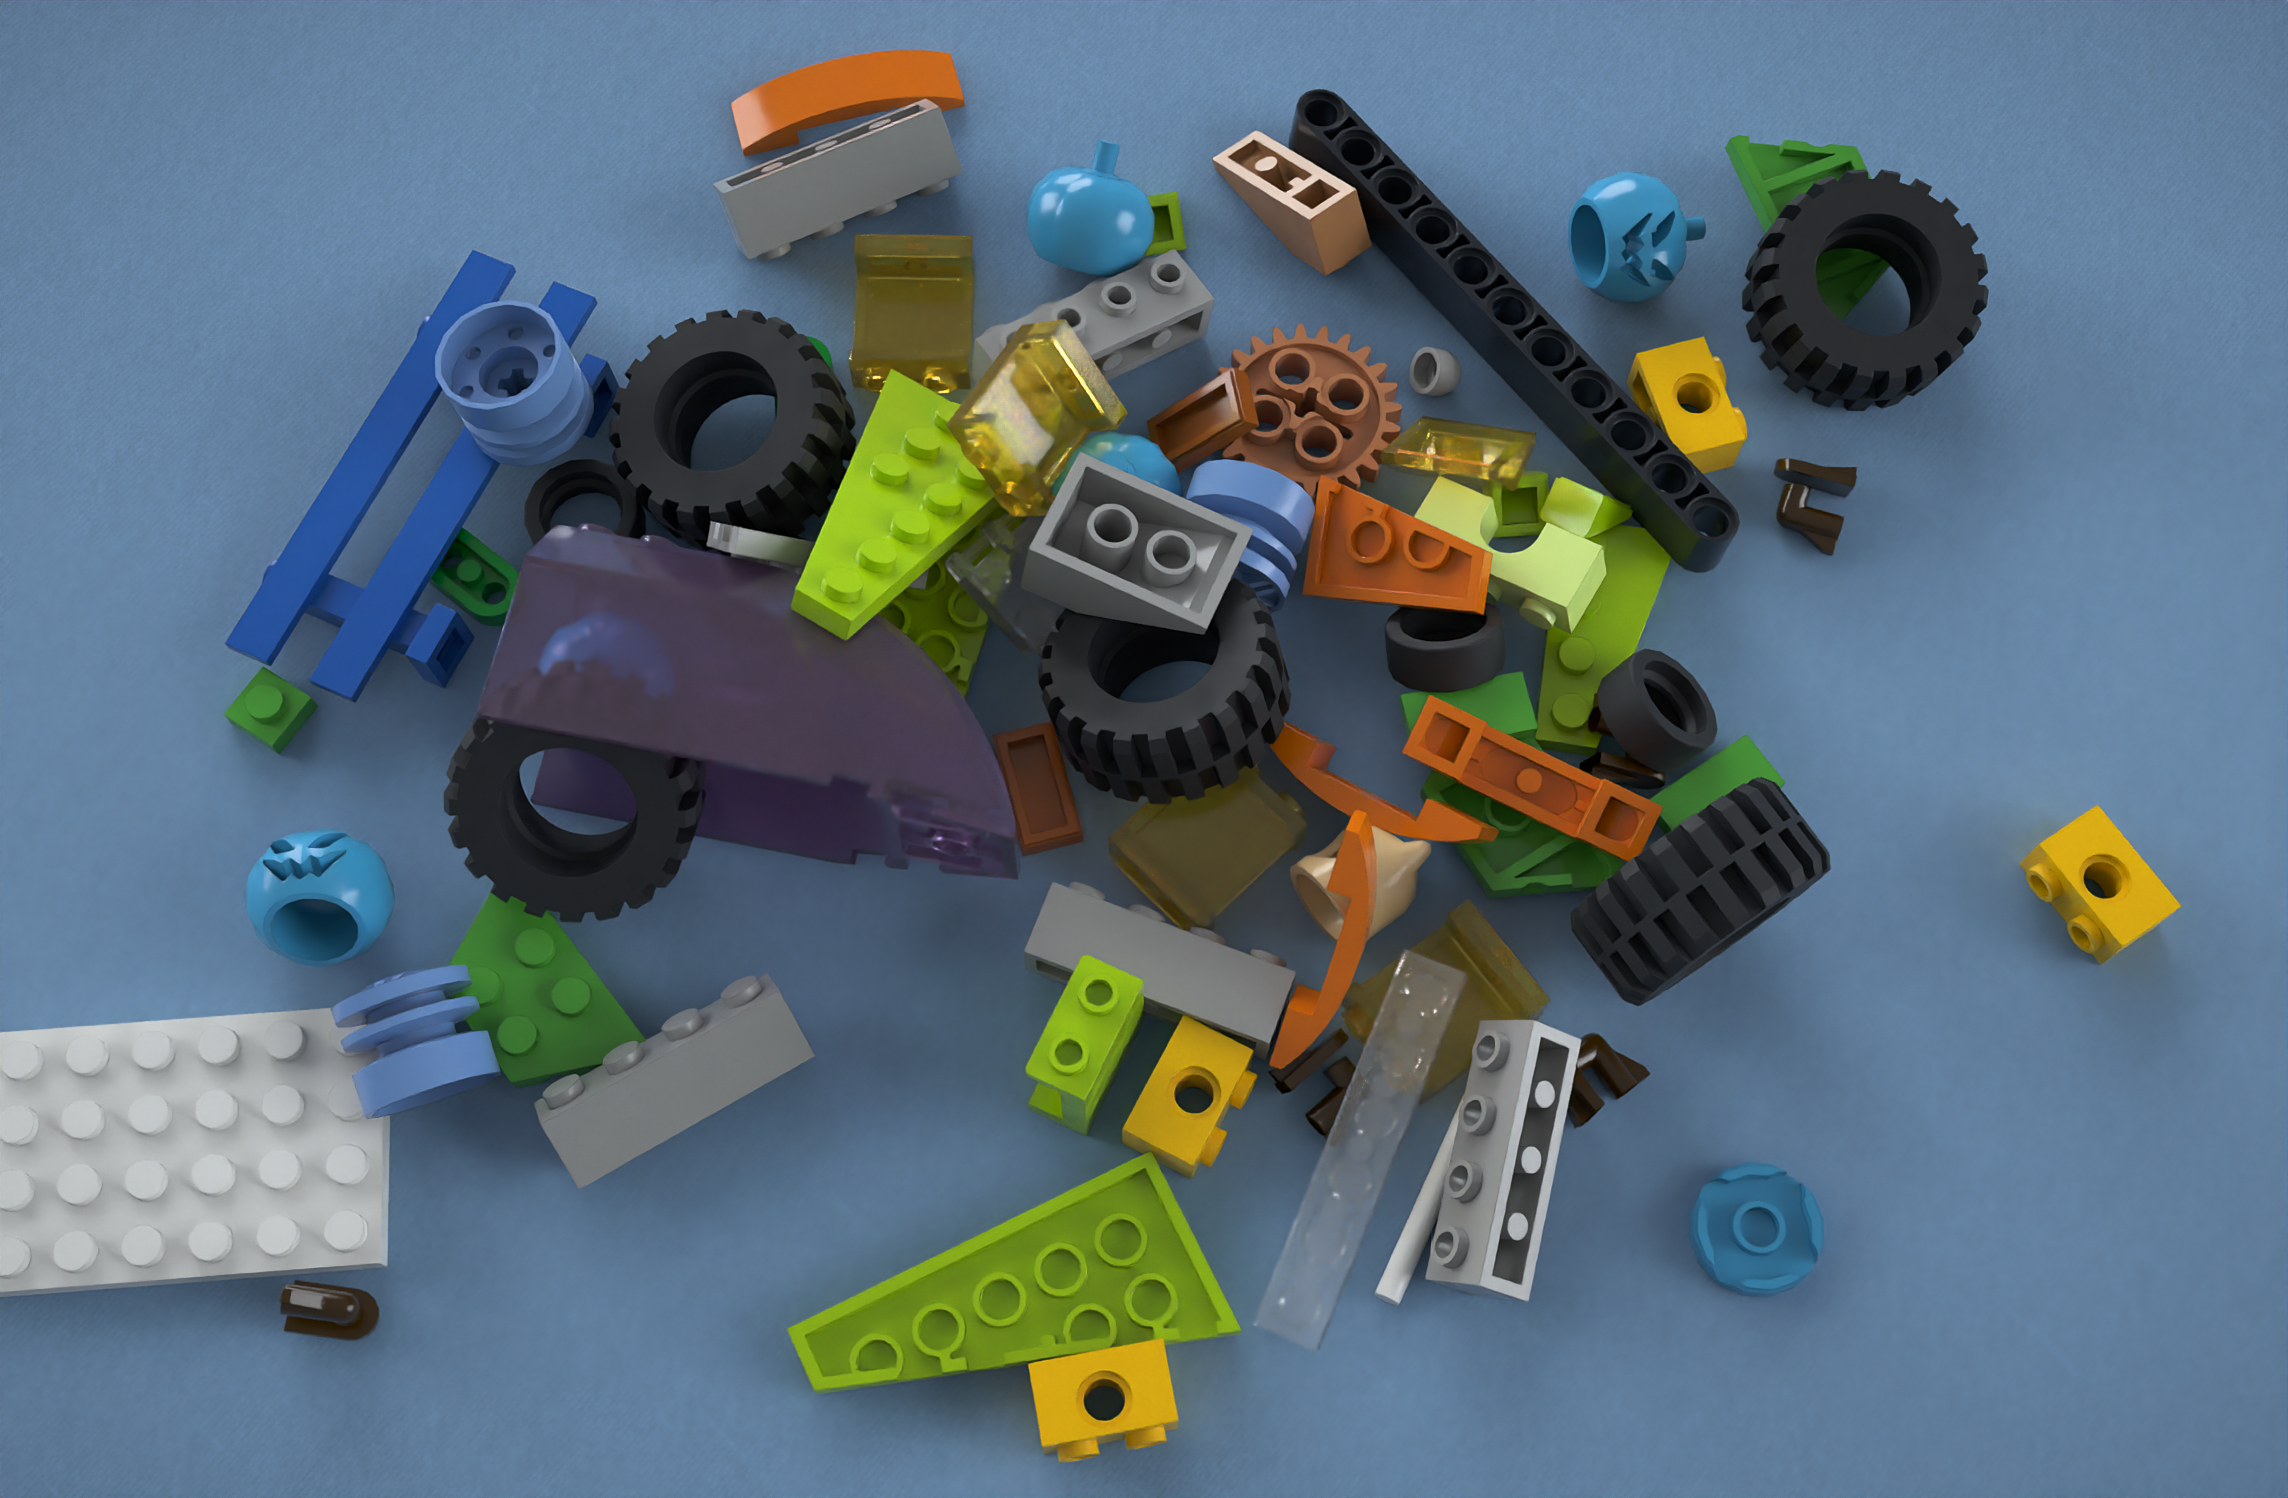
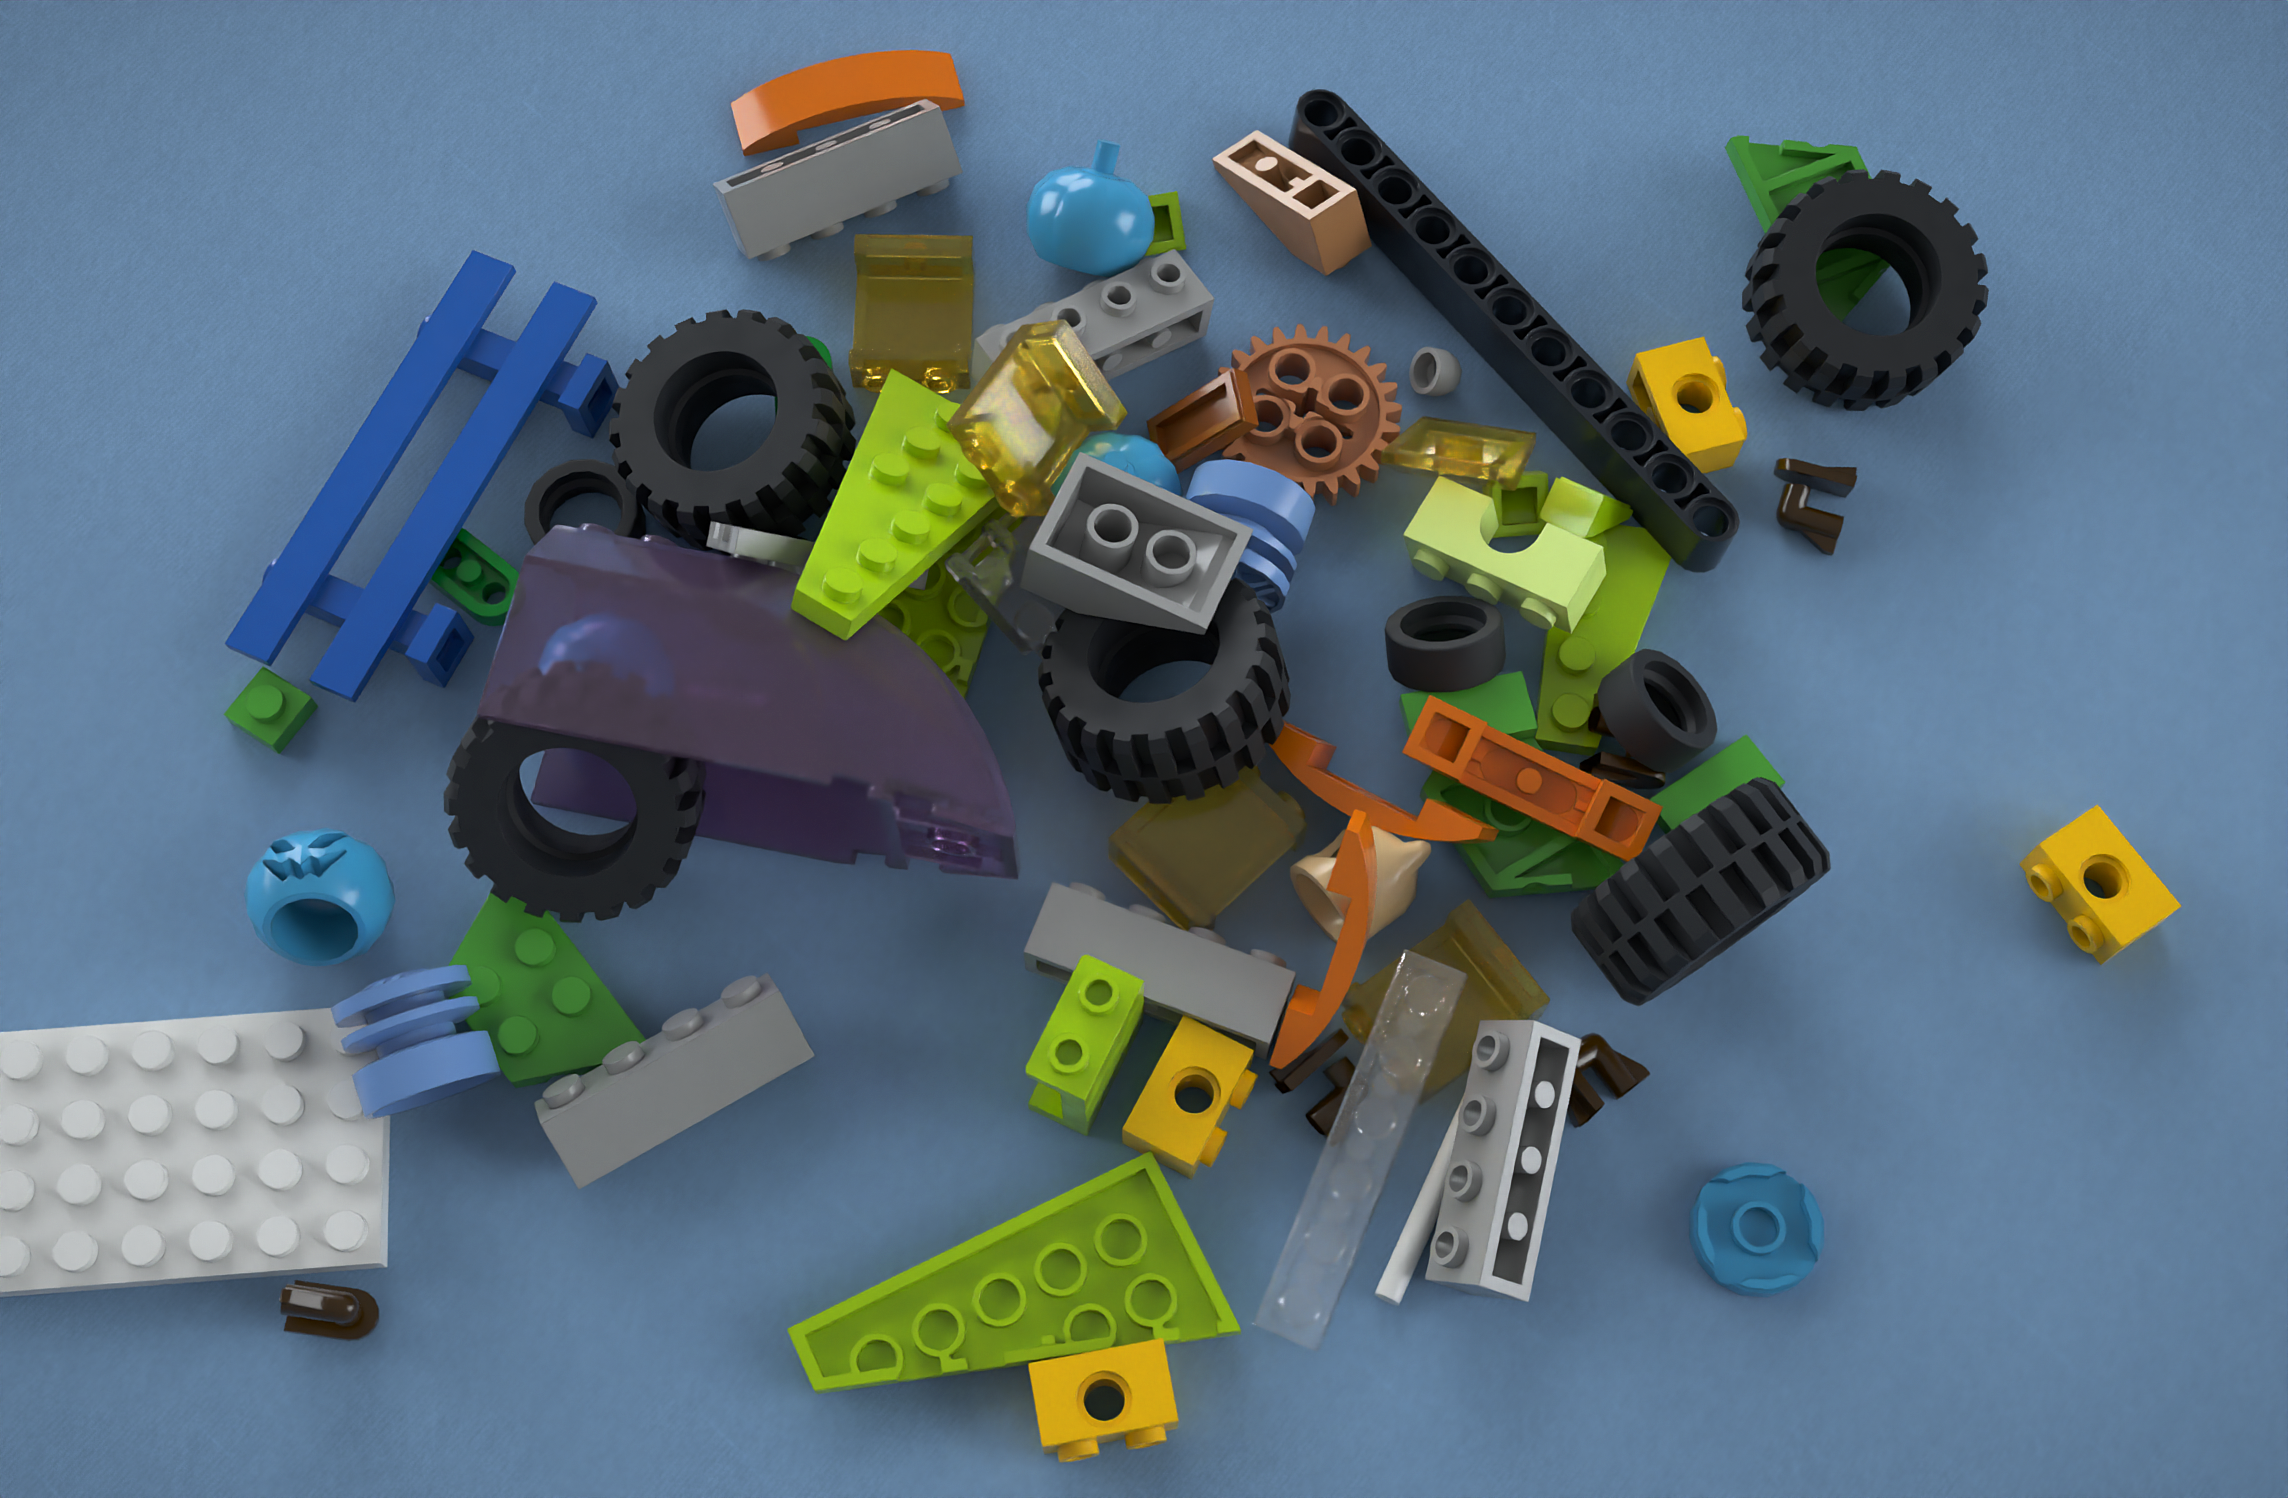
(514, 382): medium blue wheel -> none
(1038, 788): dark orange tile -> none
(1389, 558): orange wing -> none
(1630, 237): dark azure piece -> none

